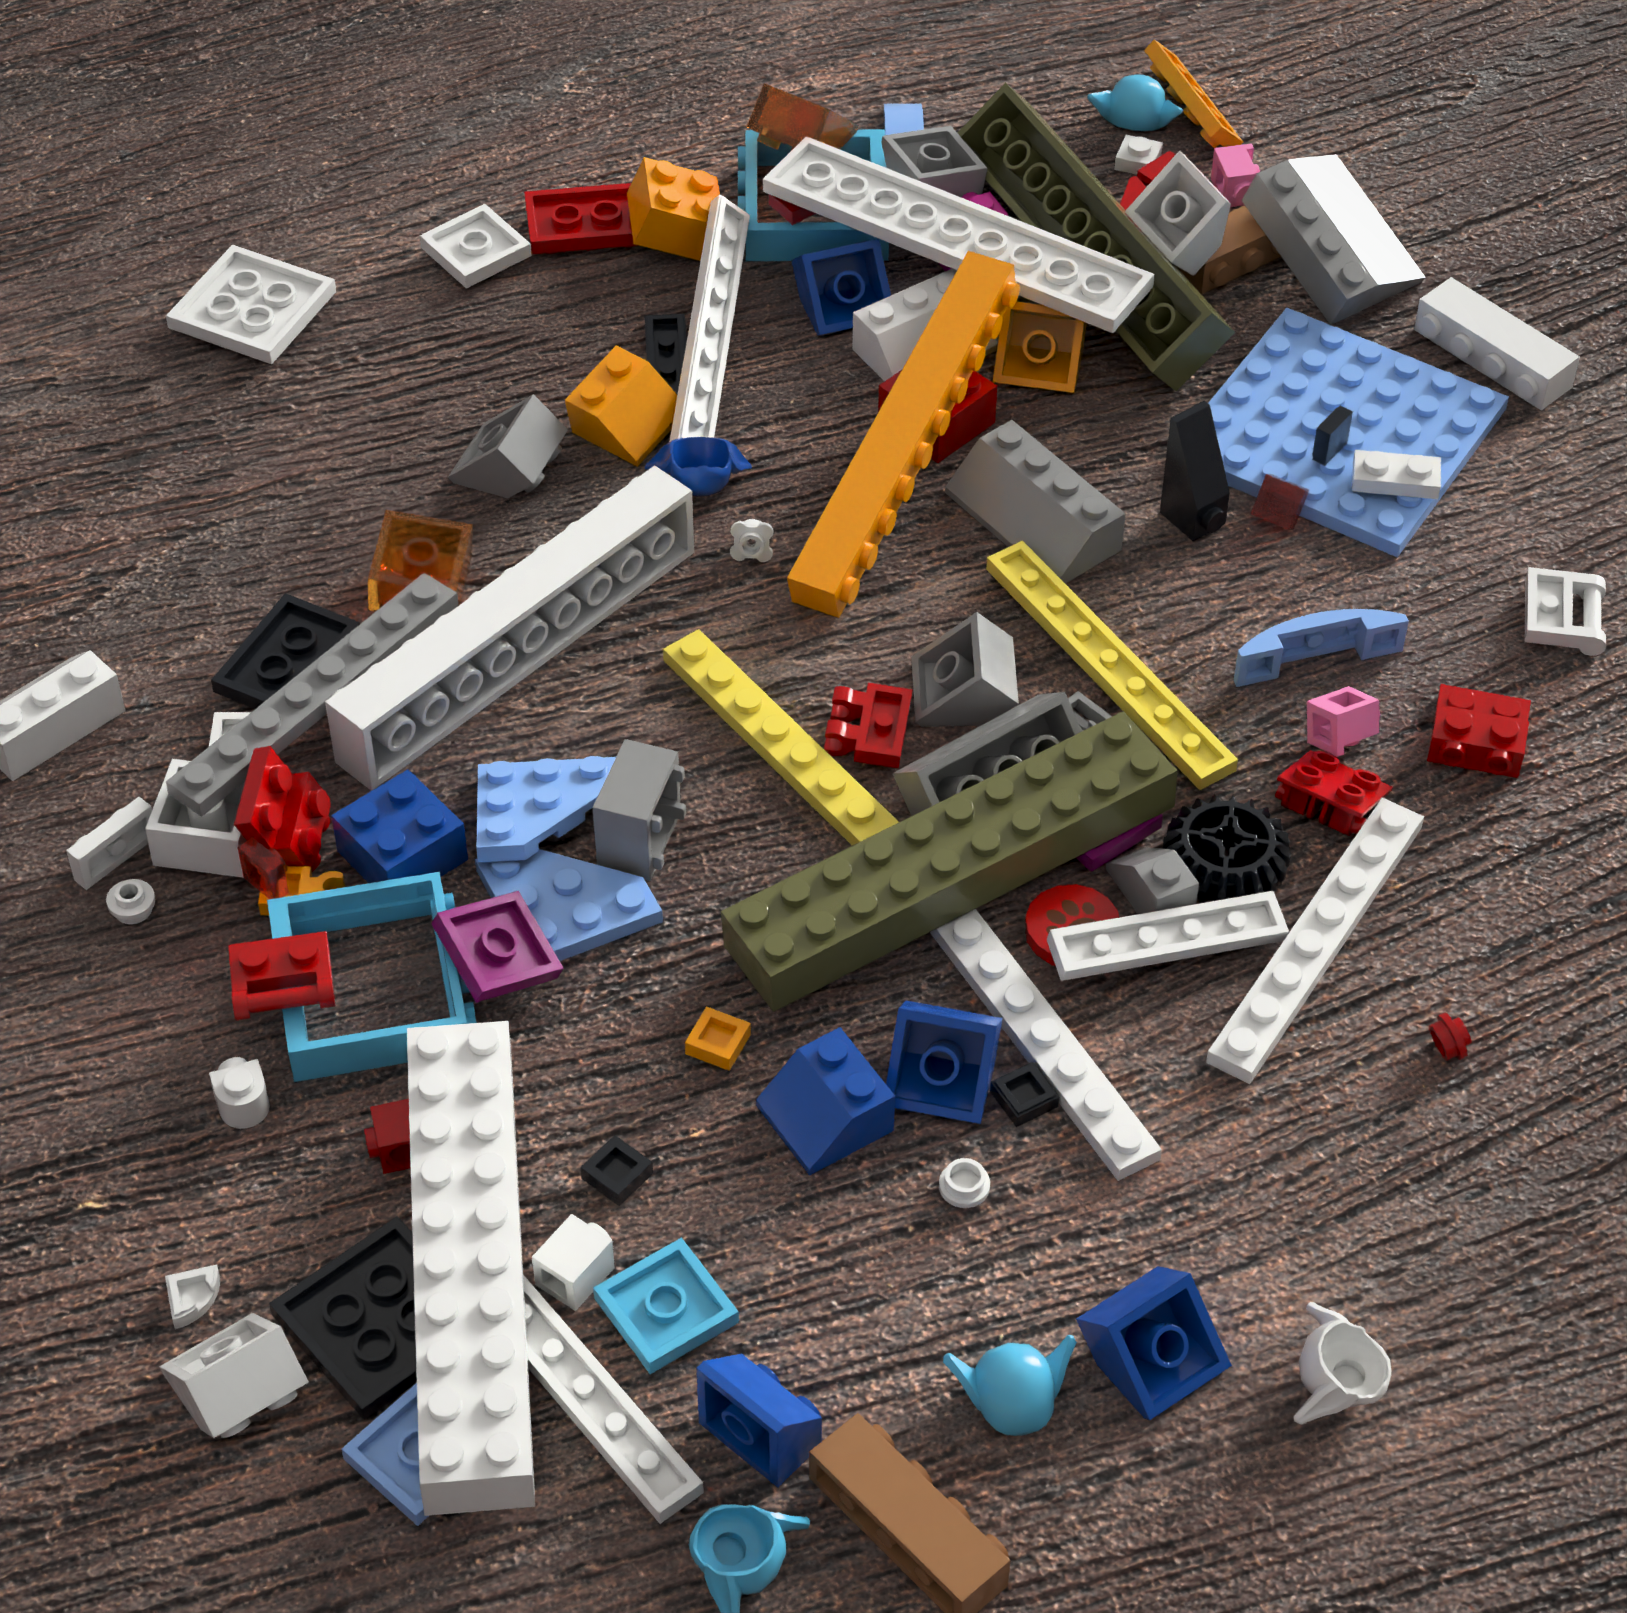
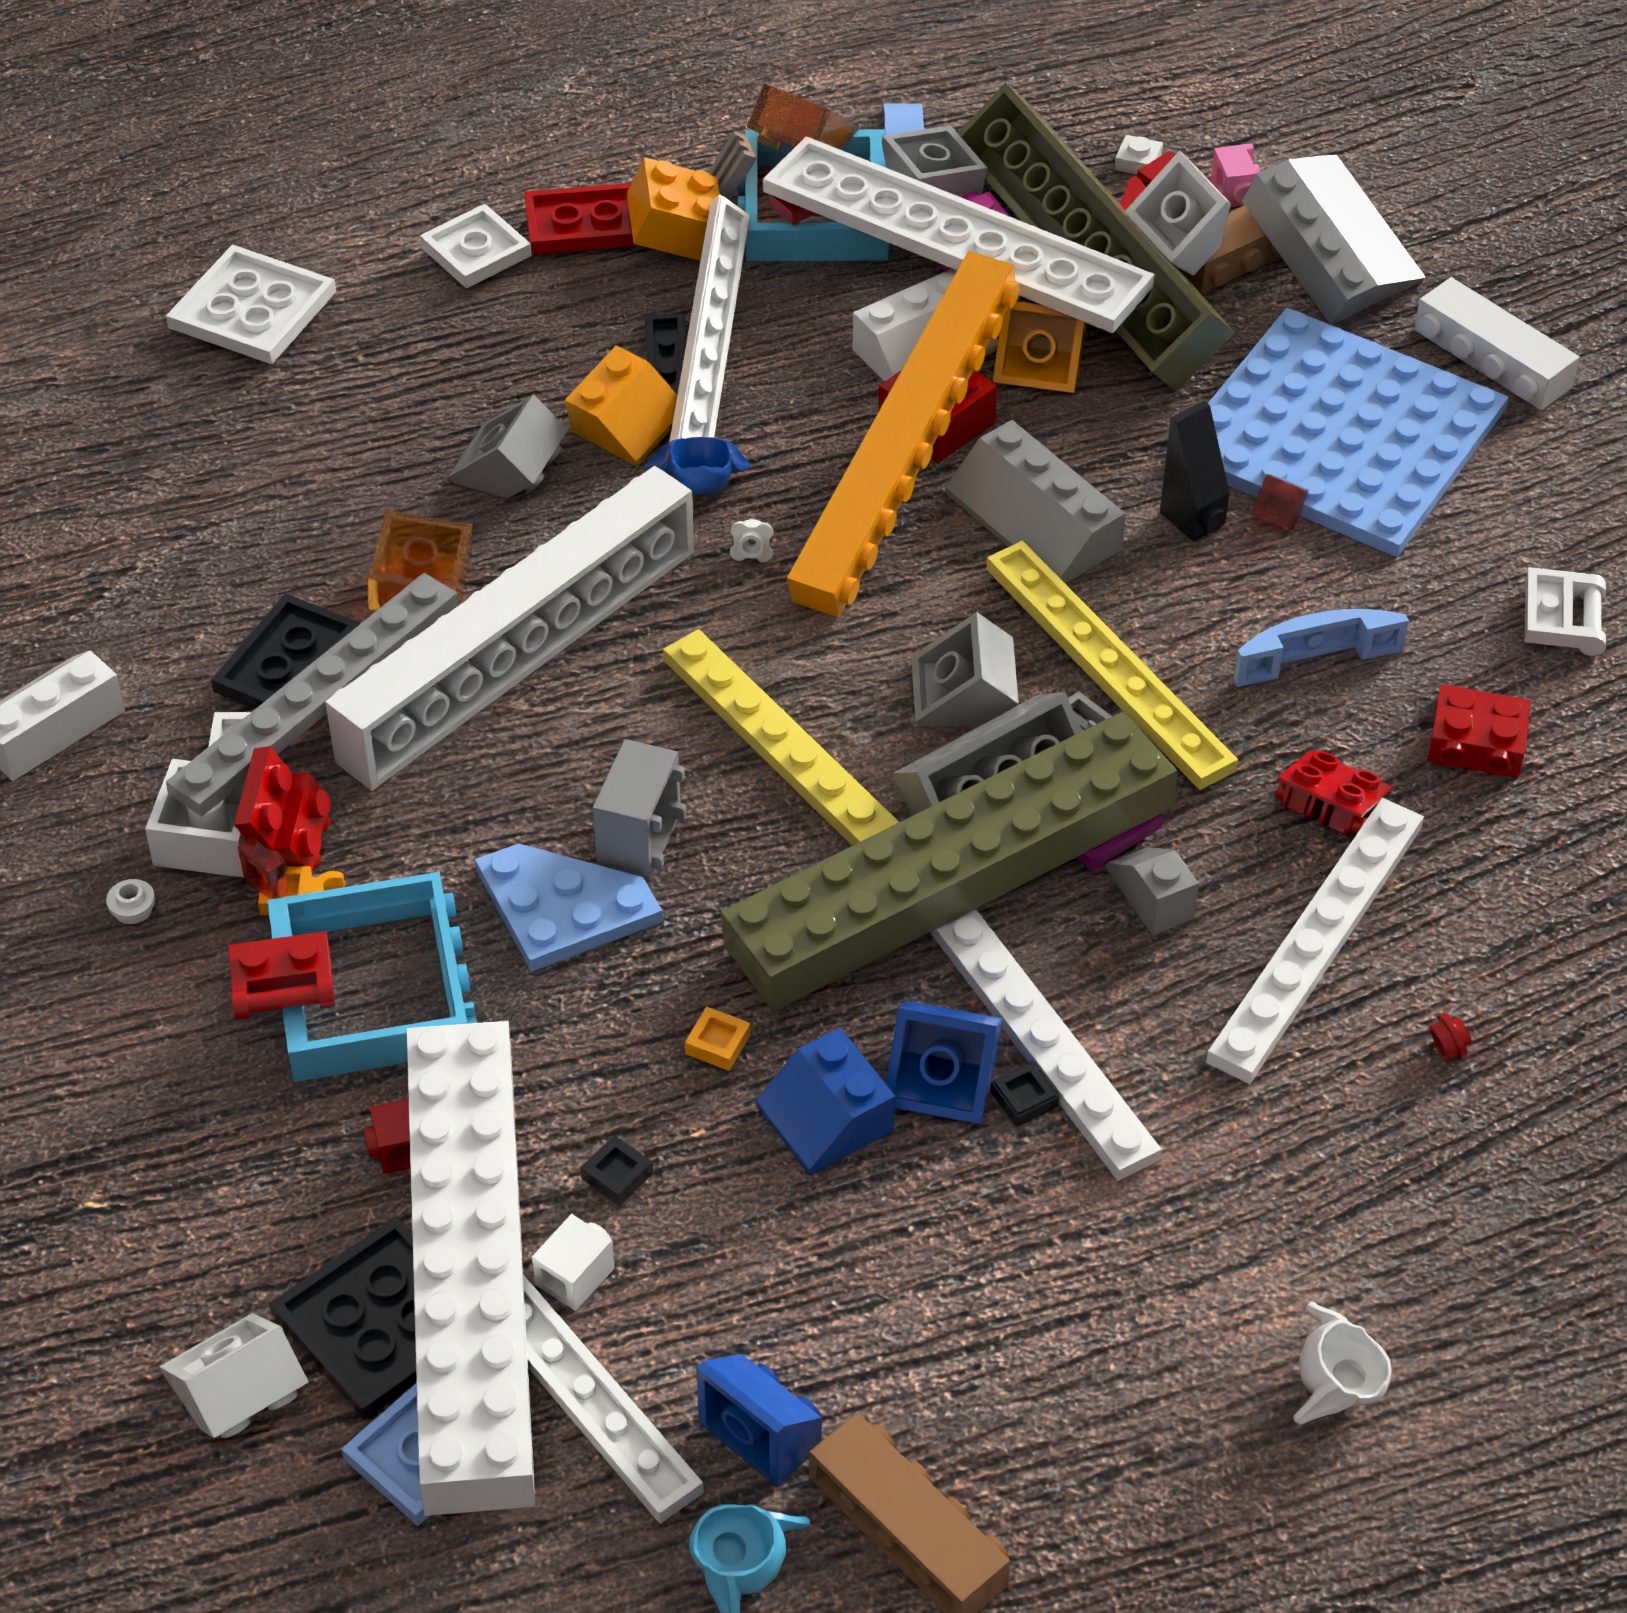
(110, 843): white plate -> none
(192, 1294): white tile -> none
(240, 1092): white plate -> none
(399, 832): blue brick -> none
(497, 946): magenta plate -> none
(531, 801): light blue plate -> none
(666, 1305): medium azure plate -> none
(733, 164): none -> light grey tile
(839, 283): blue slope -> none
(882, 724): red plate -> none
(964, 1183): white plate -> none
(1014, 1384): medium azure piece -> none
(1063, 908): red tile -> none
(1136, 104): medium azure piece -> none
(1155, 1340): blue slope -> none
(1167, 935): white plate -> none
(1186, 90): light orange plate -> none
(1254, 842): black gear -> none
(1332, 435): black tile -> none
(1341, 719): bright pink brick -> none
(1396, 474): white plate -> none

